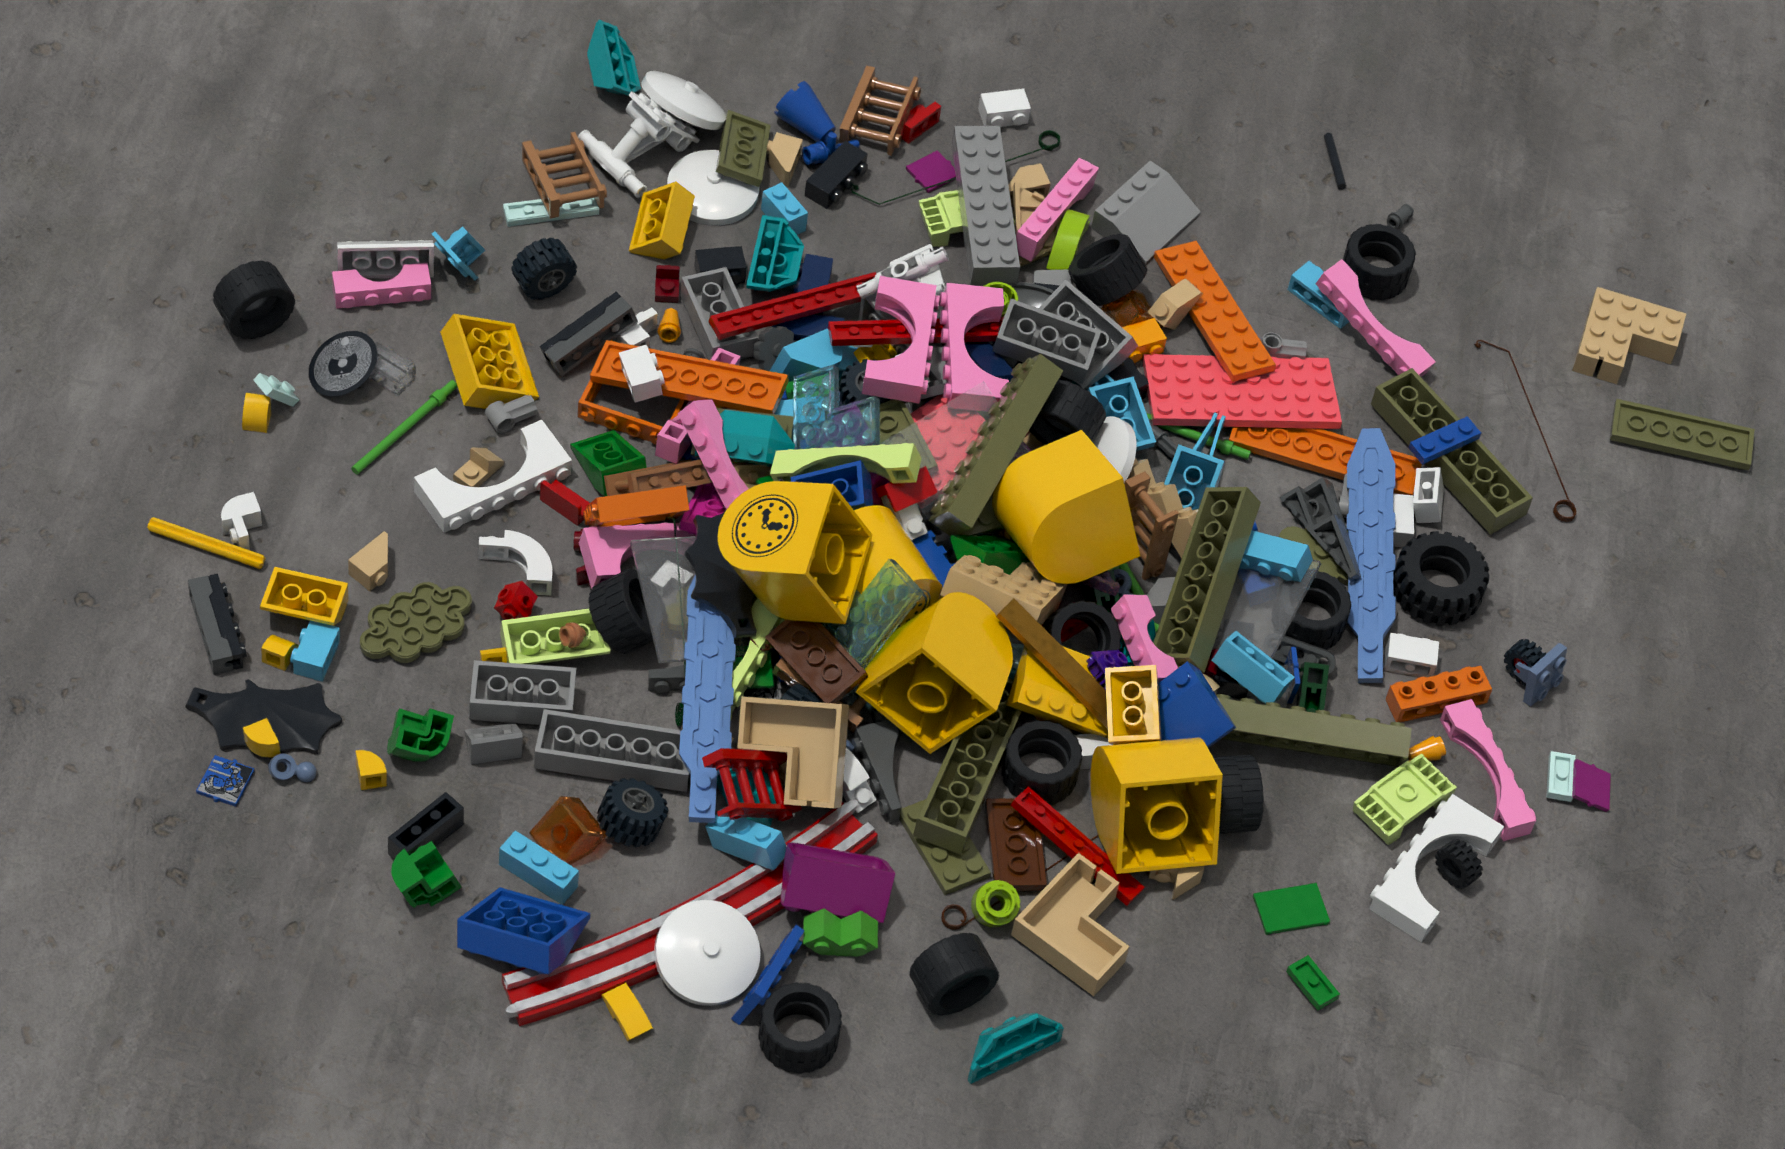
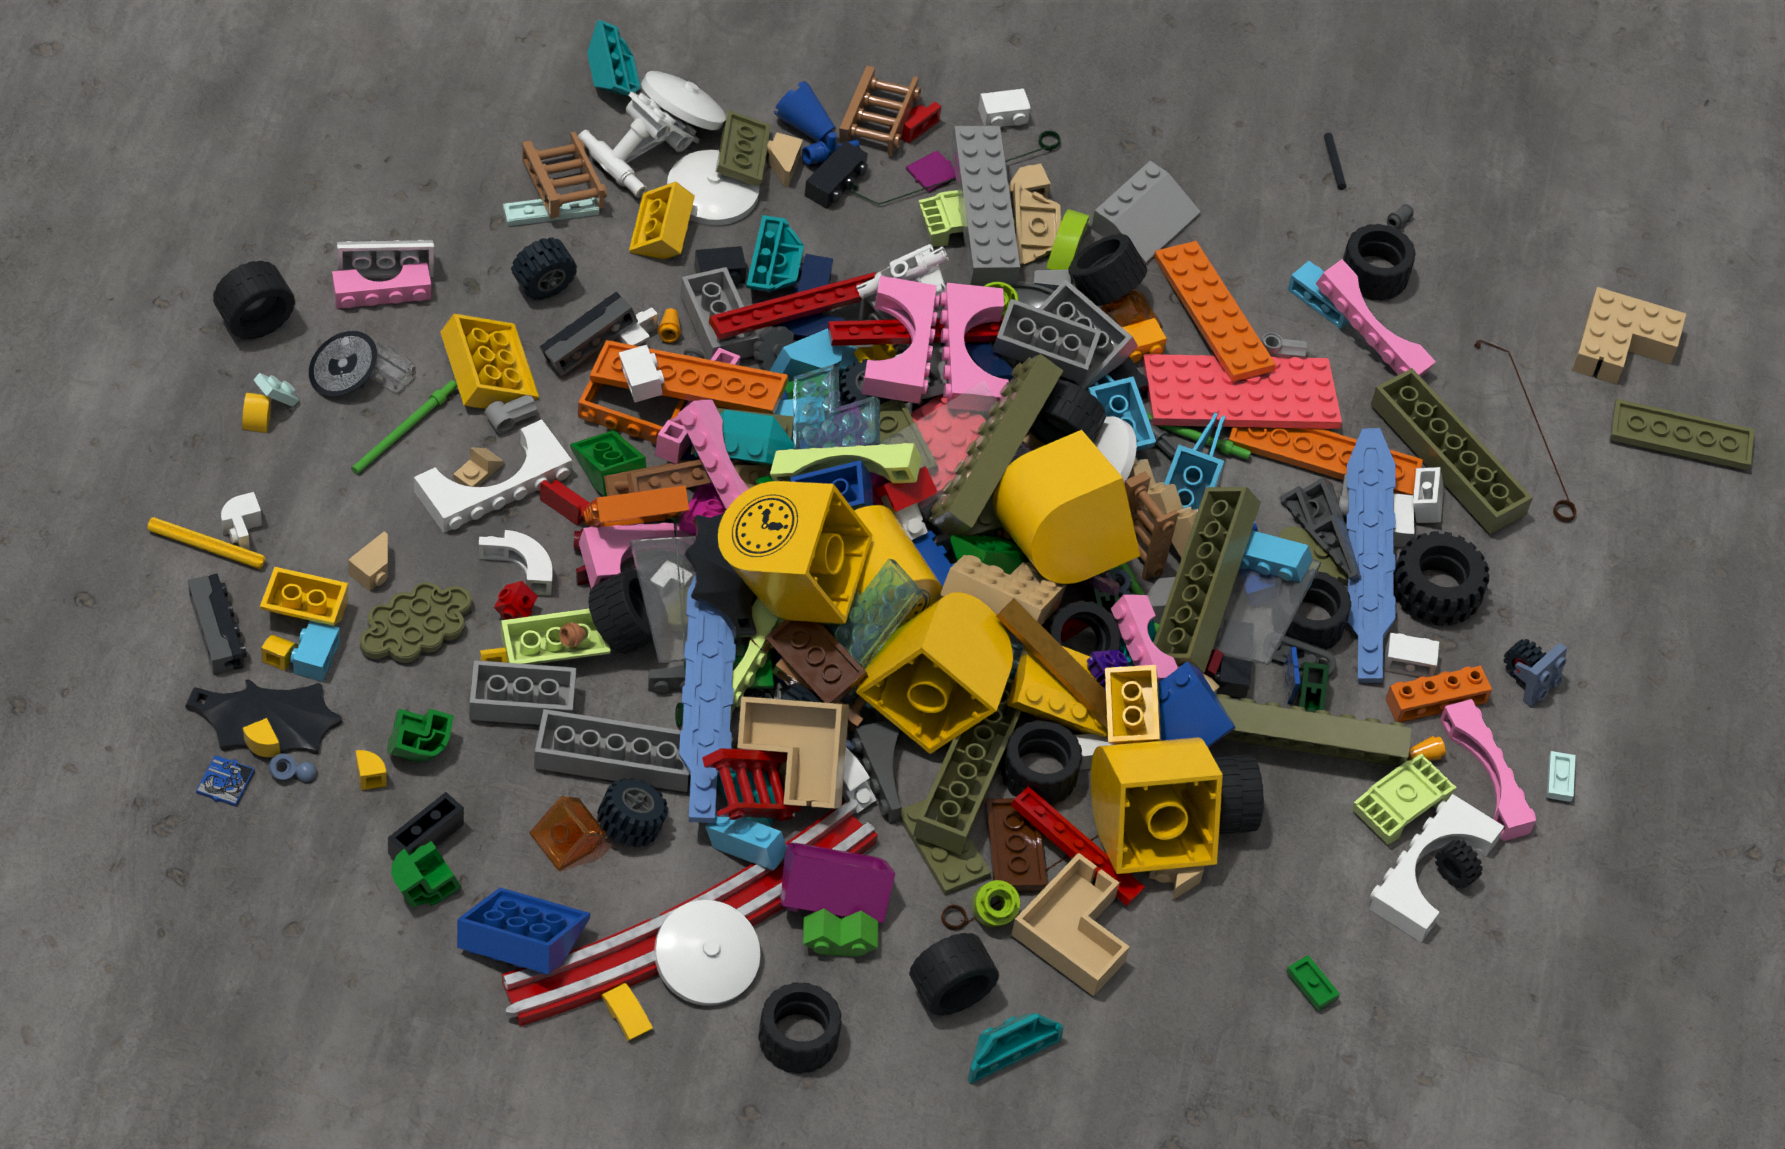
(460, 250): medium azure bracket -> none
(494, 743): light grey slope -> none
(538, 867): medium azure brick -> none
(667, 283): dark red bracket -> none
(770, 976): blue wing -> none
(781, 203): medium azure brick -> none
(1039, 226): bright pink arch -> none
(1175, 304): tan slope -> none
(1252, 668): medium azure brick -> none
(1291, 908): green piece -> none
(1444, 440): blue plate -> none
(1591, 785): magenta piece -> none

